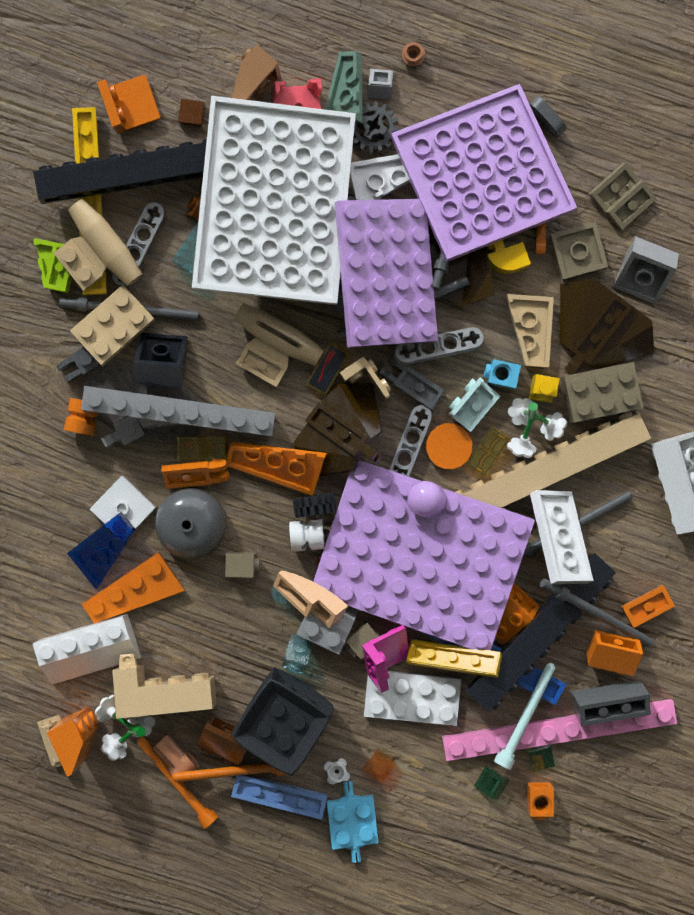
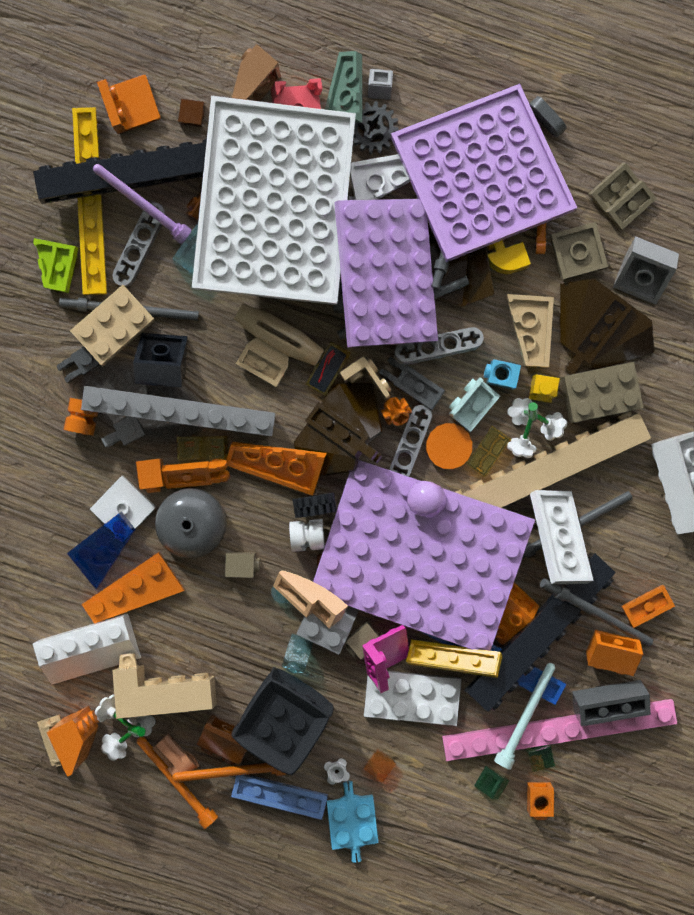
(96, 250): tan plate -> none
(150, 475): none -> orange brick
(179, 231): none -> lavender piece
(396, 411): none -> orange gear
(413, 47): nougat plate -> none

